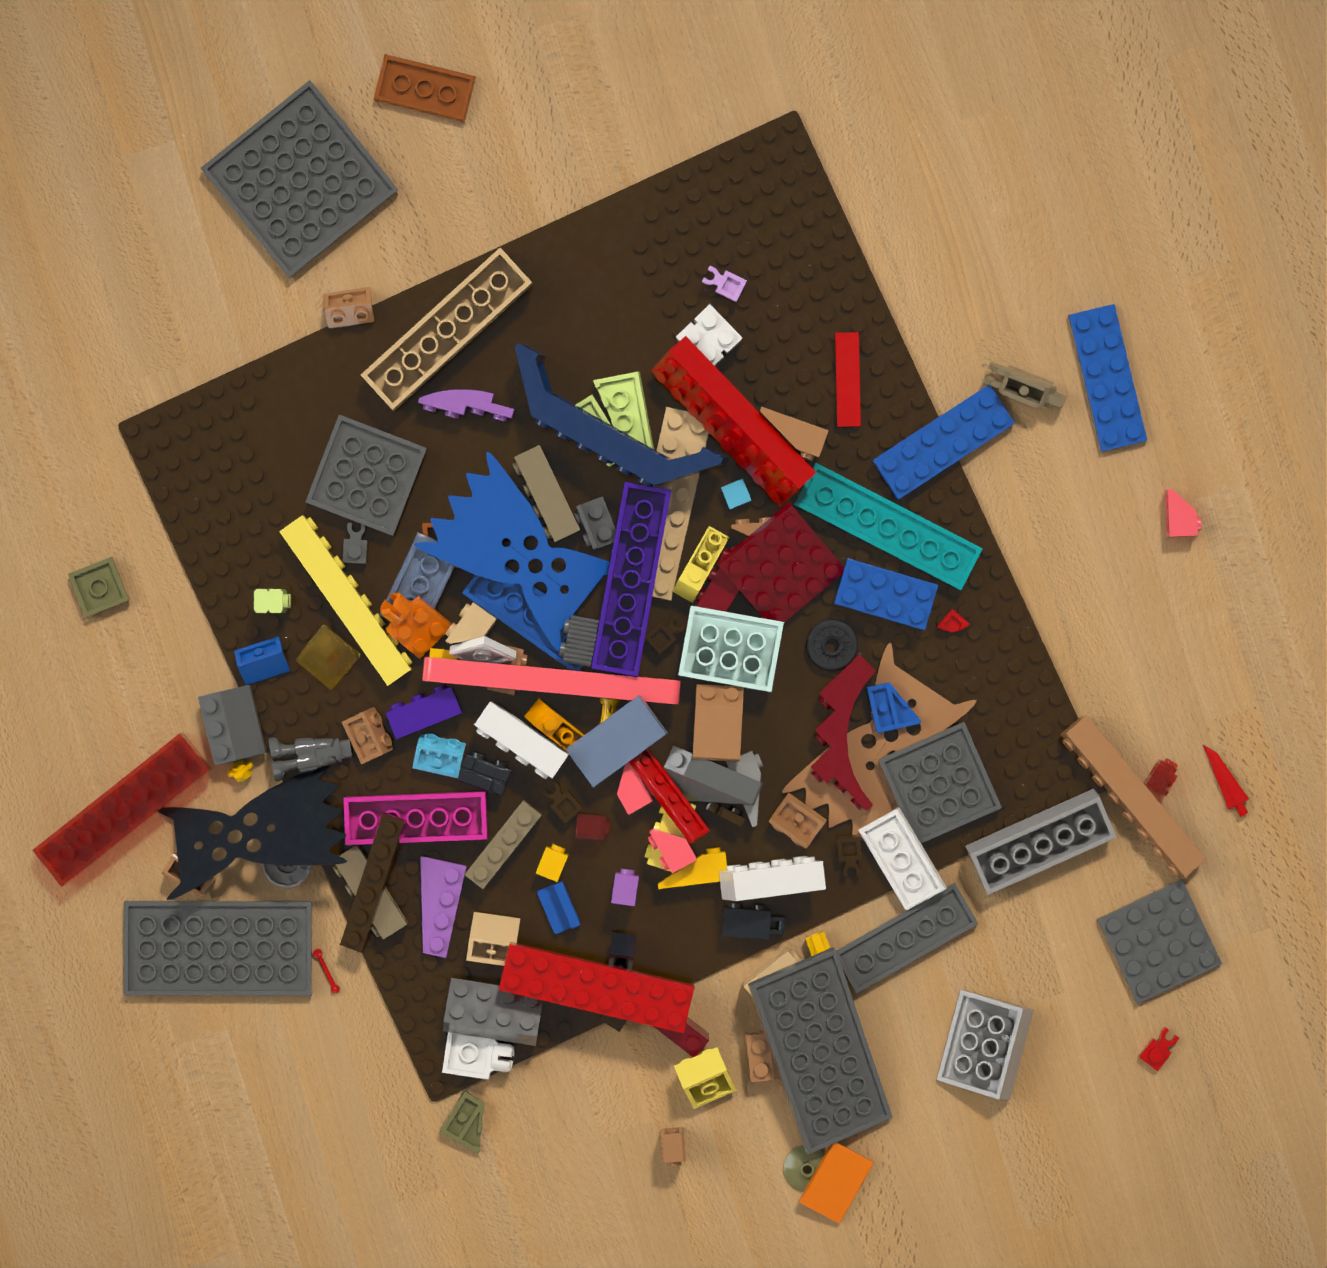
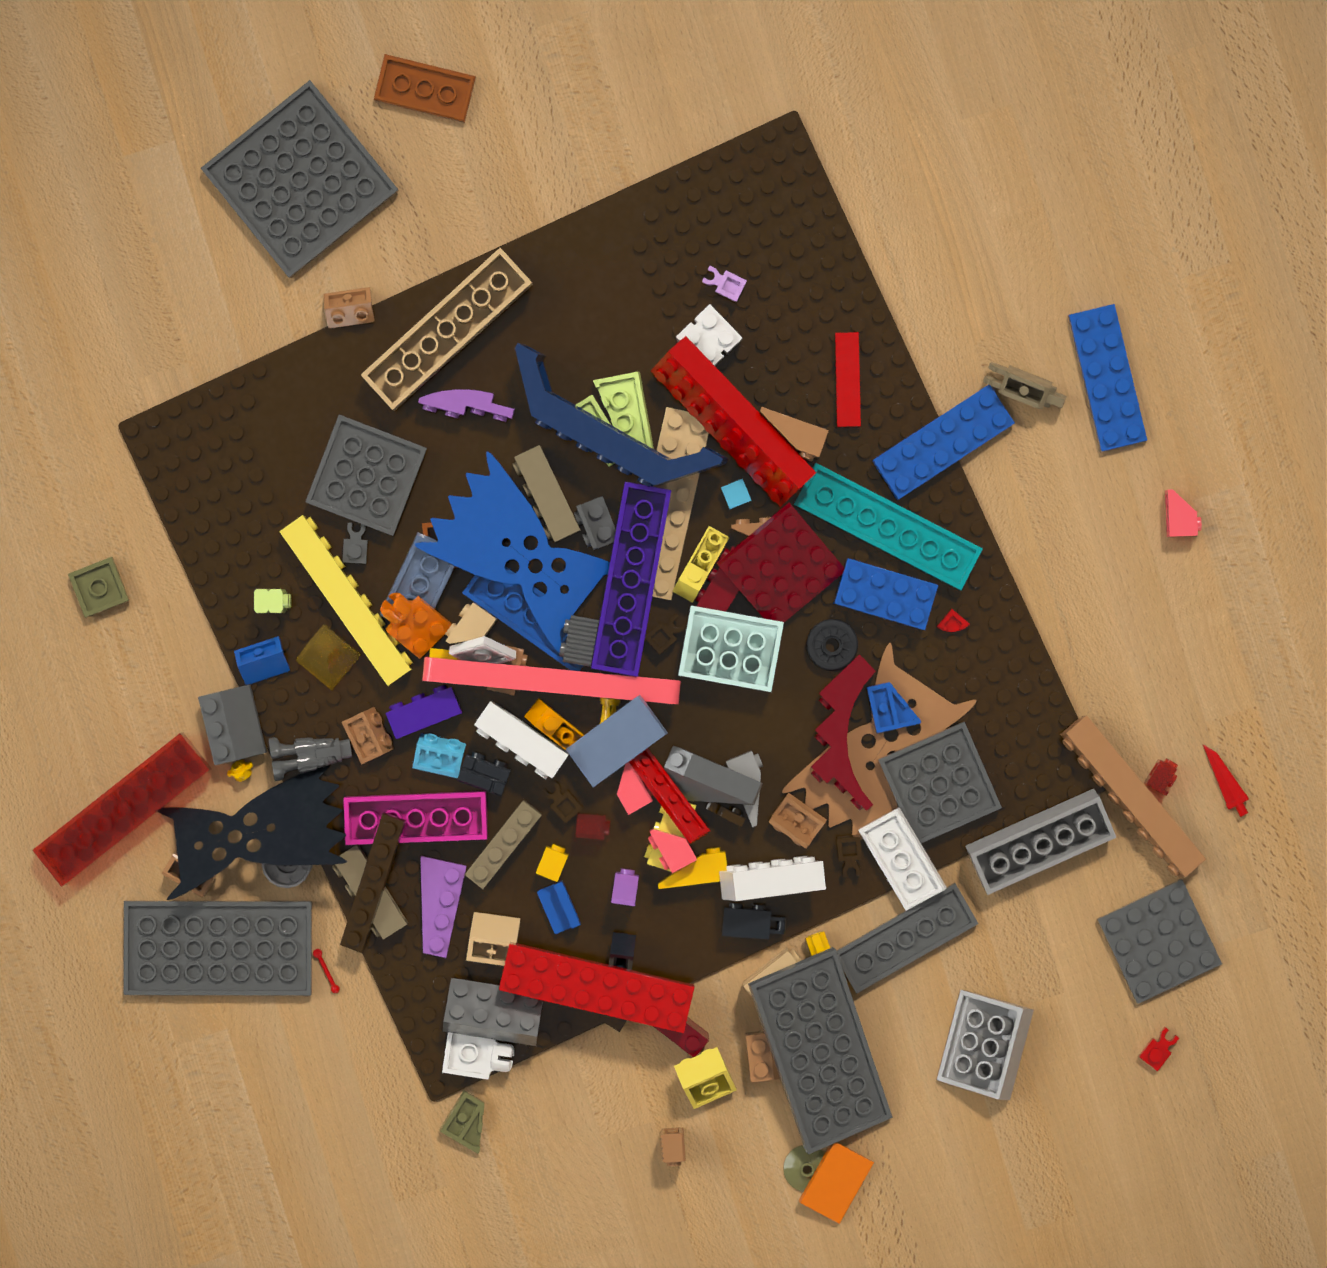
(718, 722): medium nougat slope -> none

